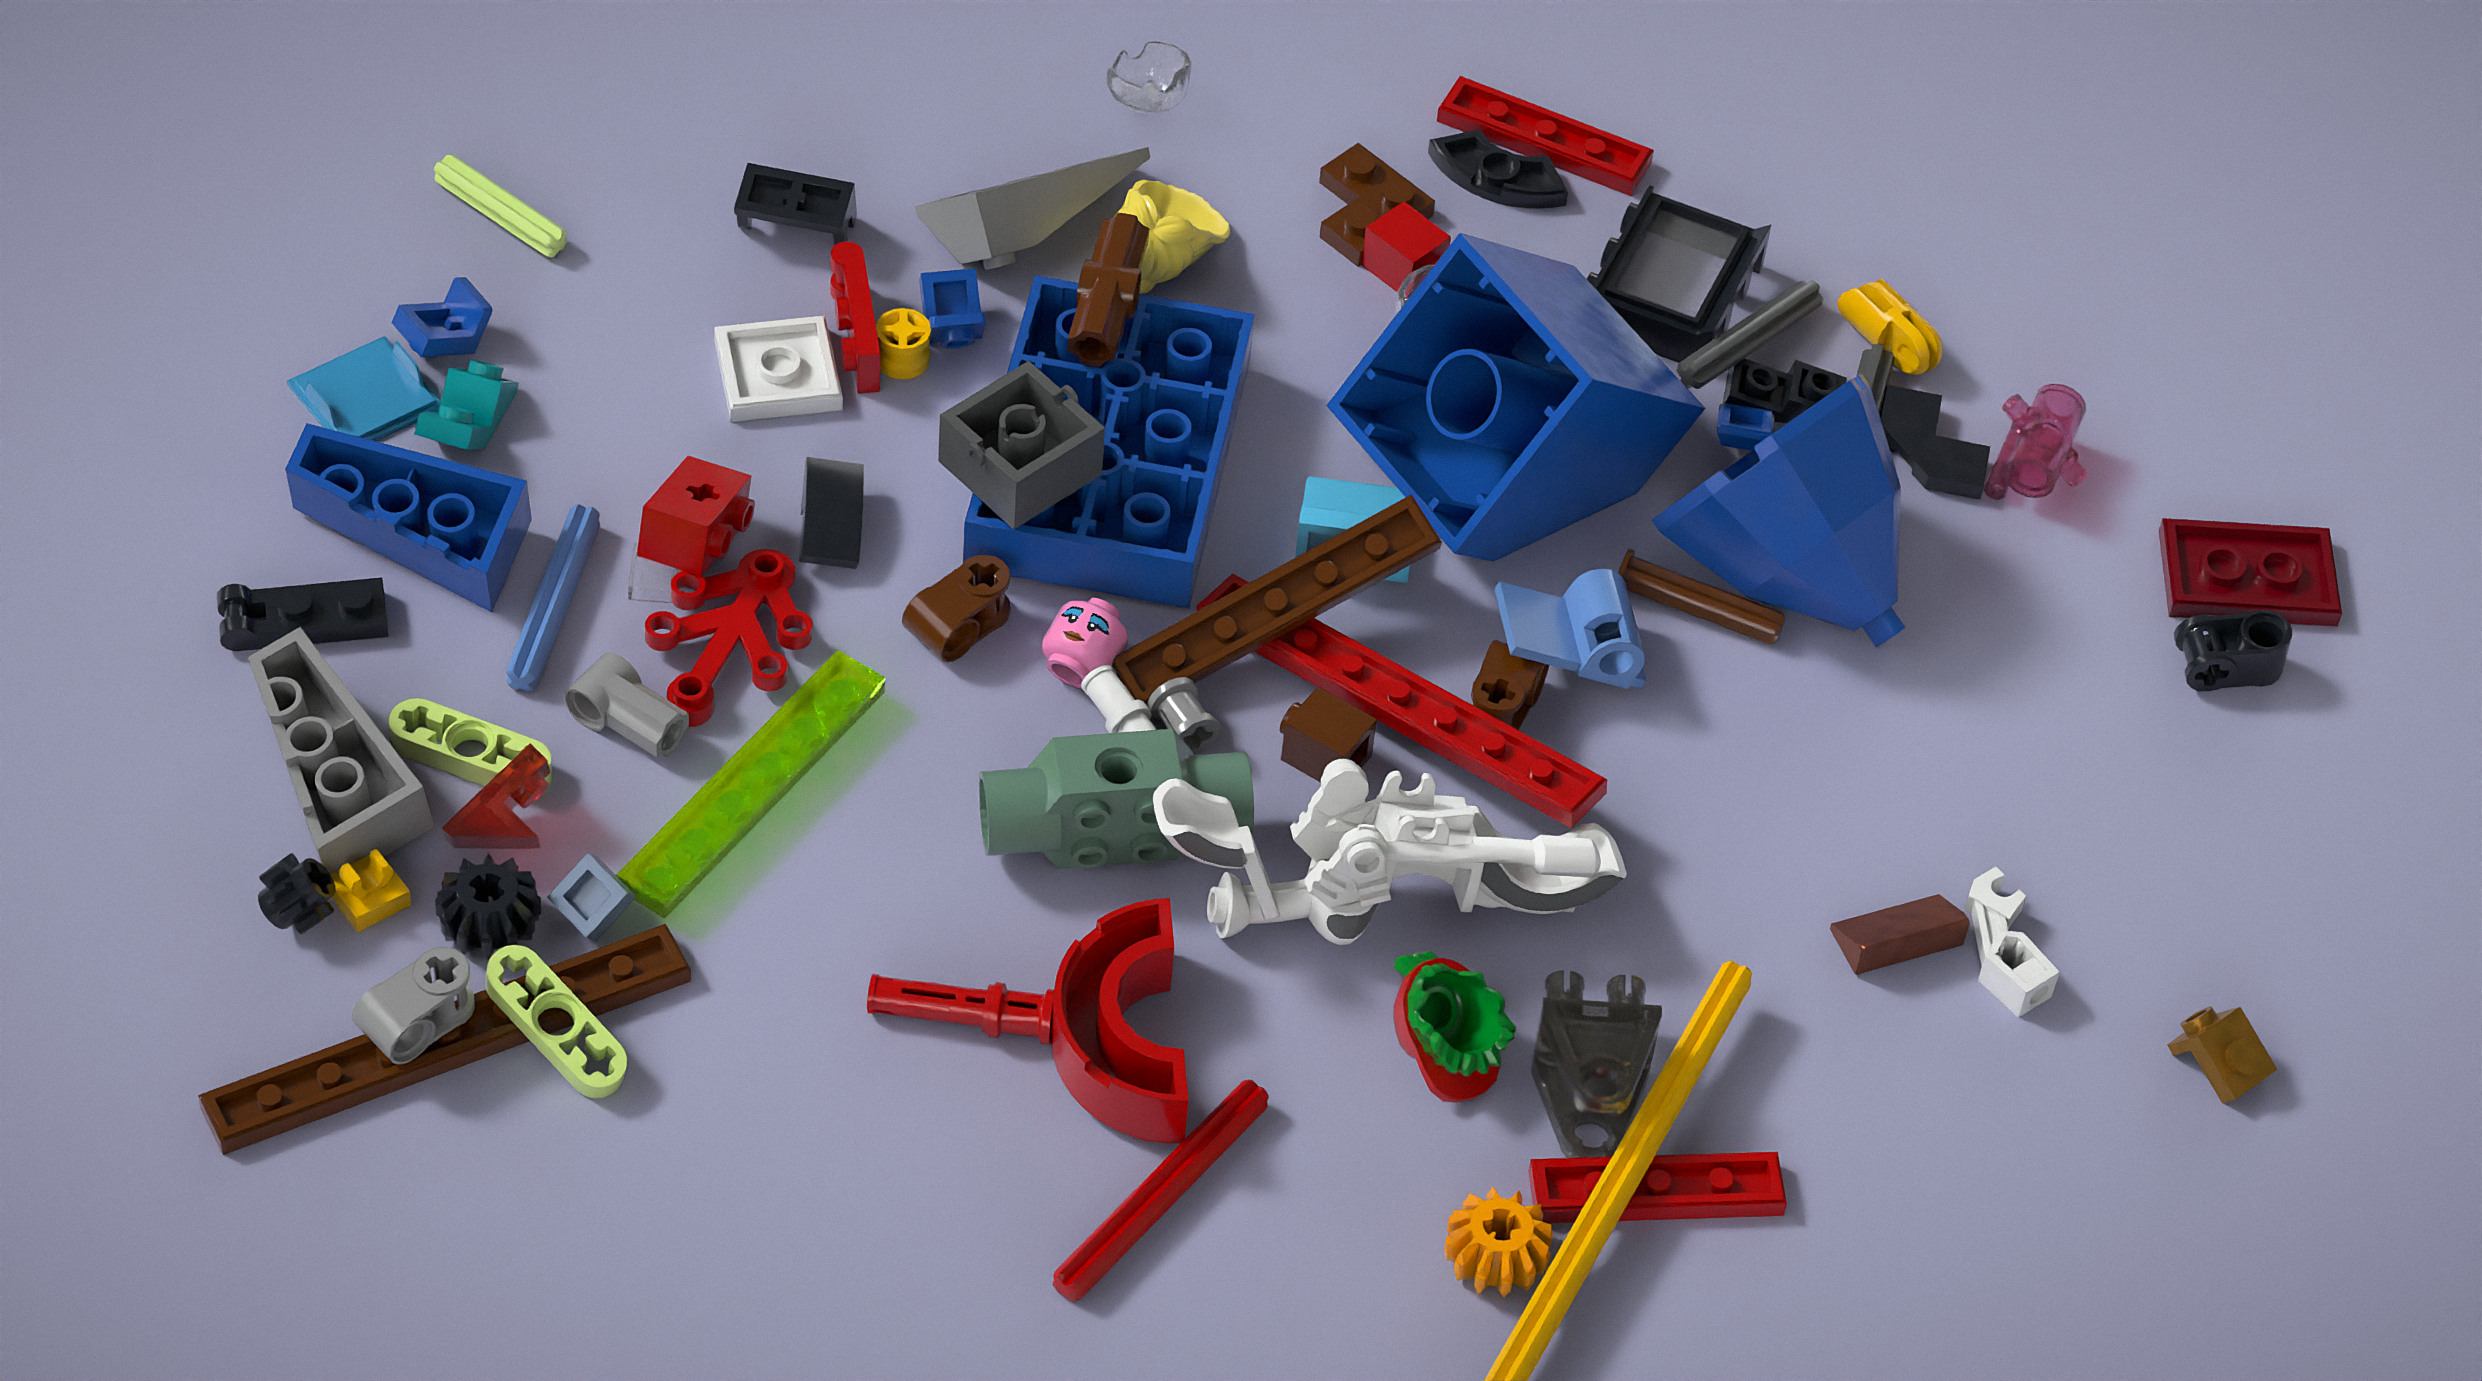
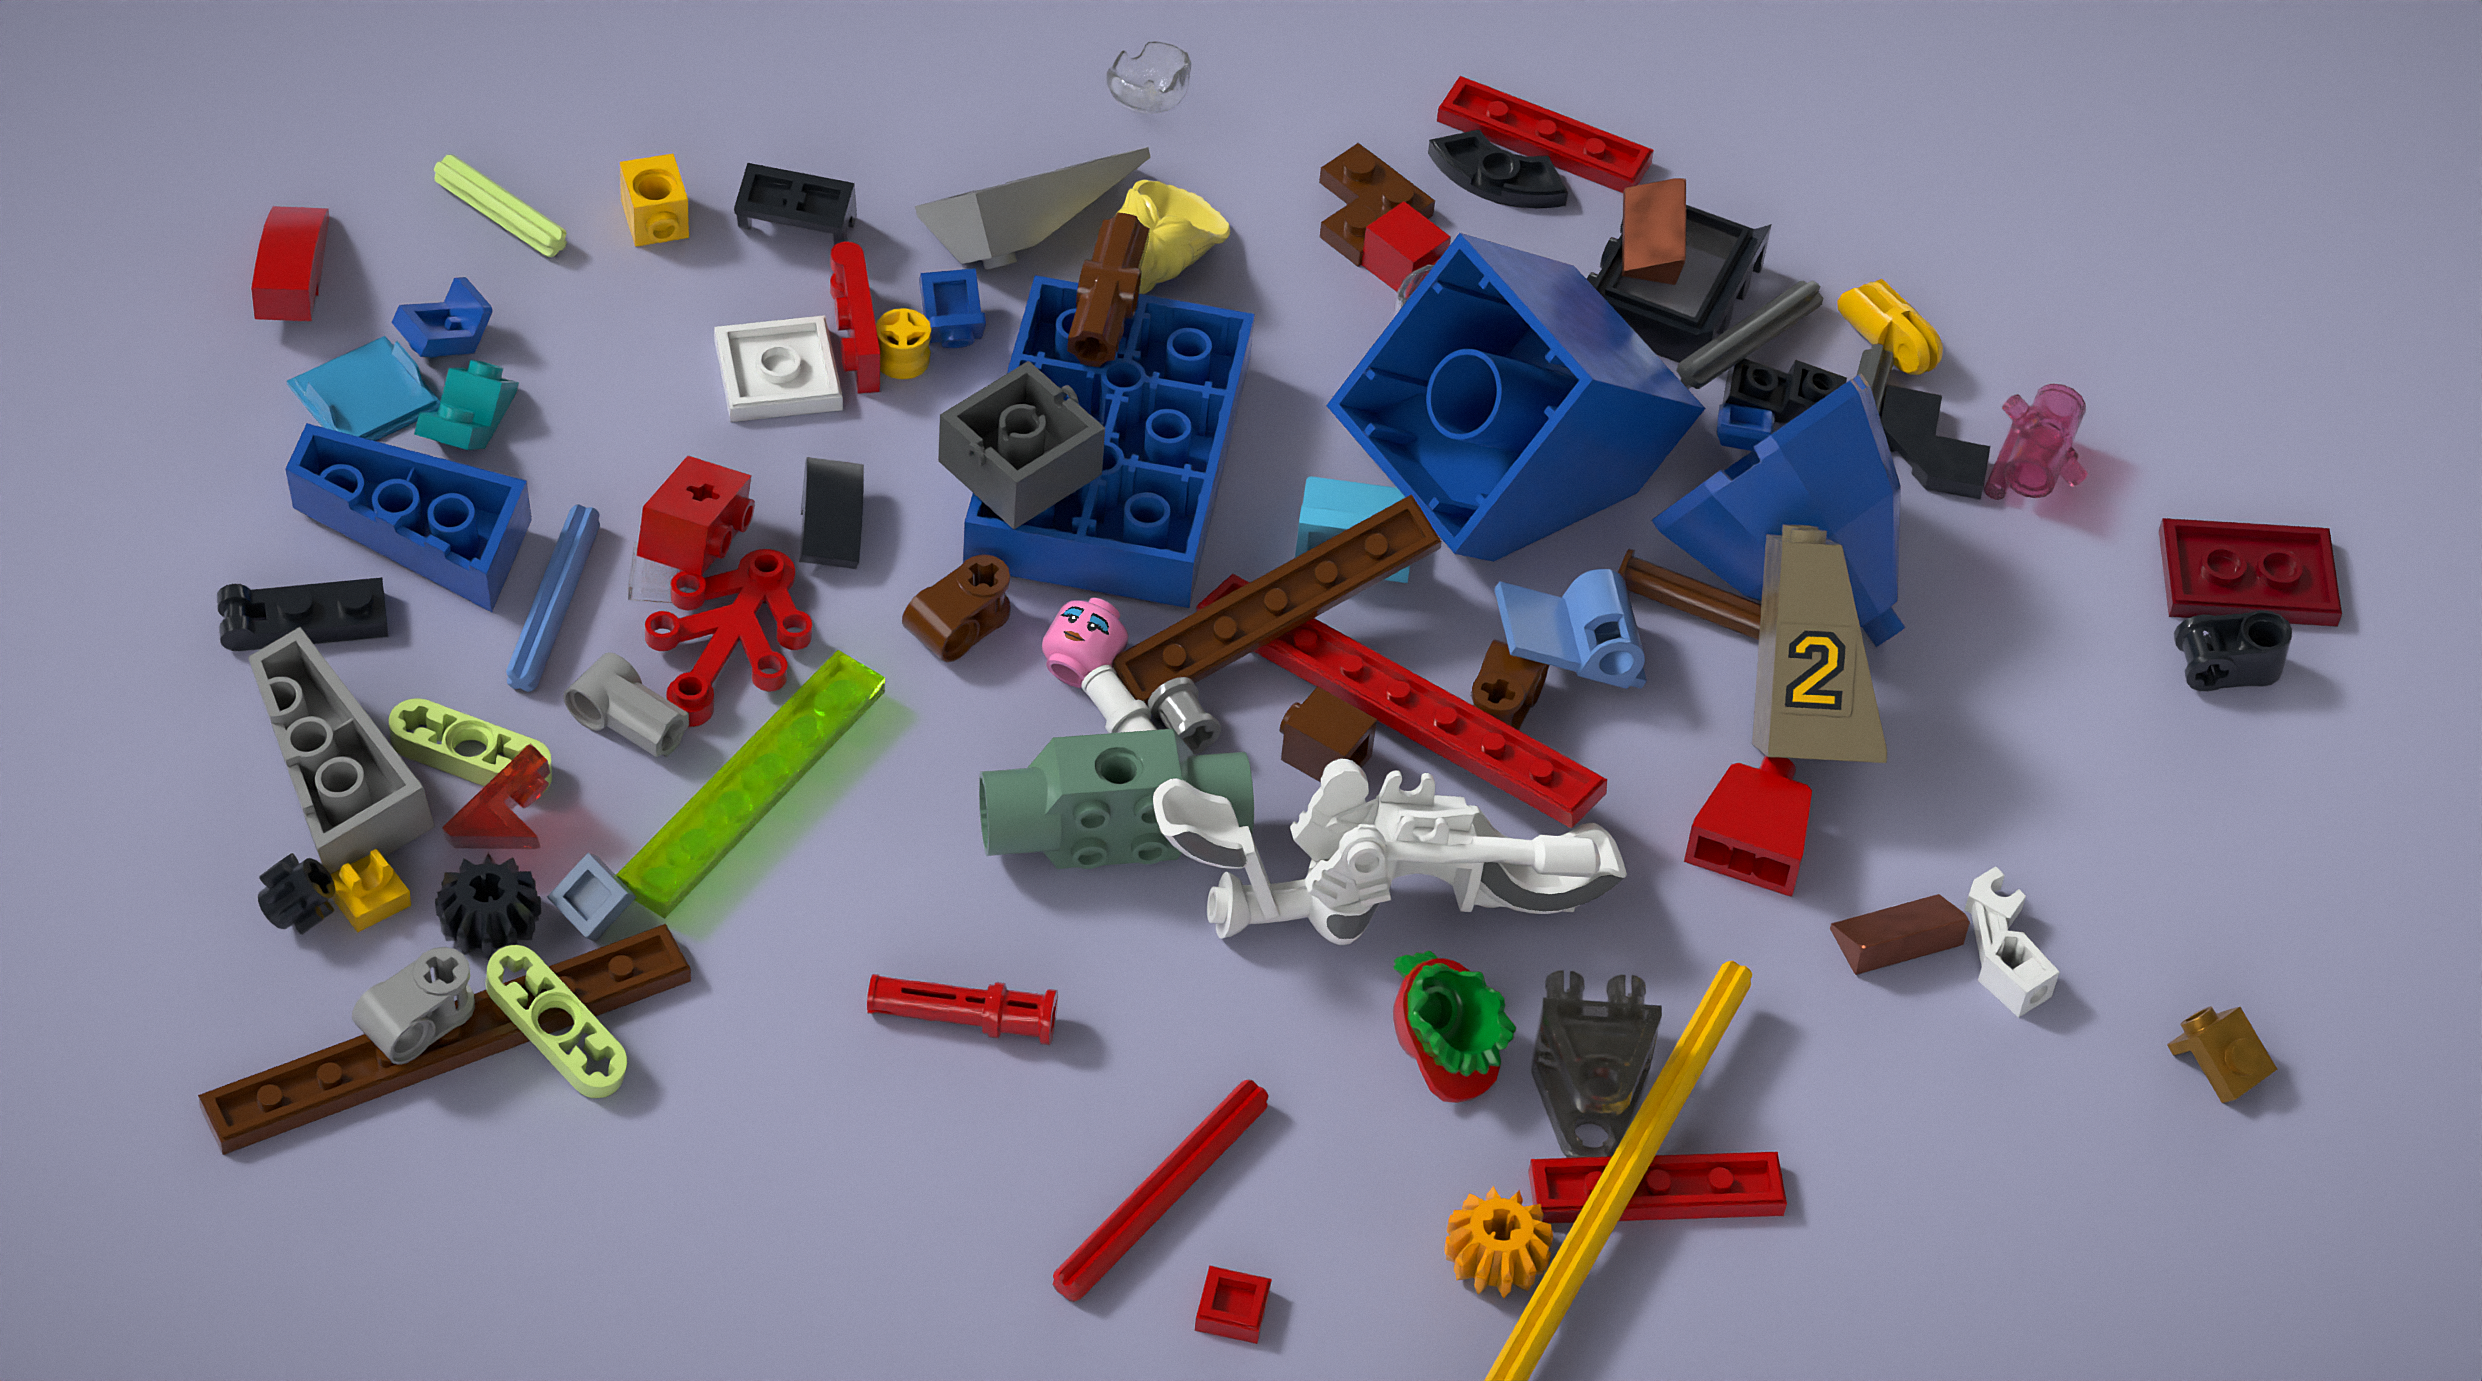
(289, 263): none -> red slope
(654, 199): none -> yellow brick
(1095, 1051): red brick -> none
(1233, 1304): none -> red tile
(1654, 231): none -> copper slope
(1754, 826): none -> red torso
(1811, 656): none -> dark tan slope

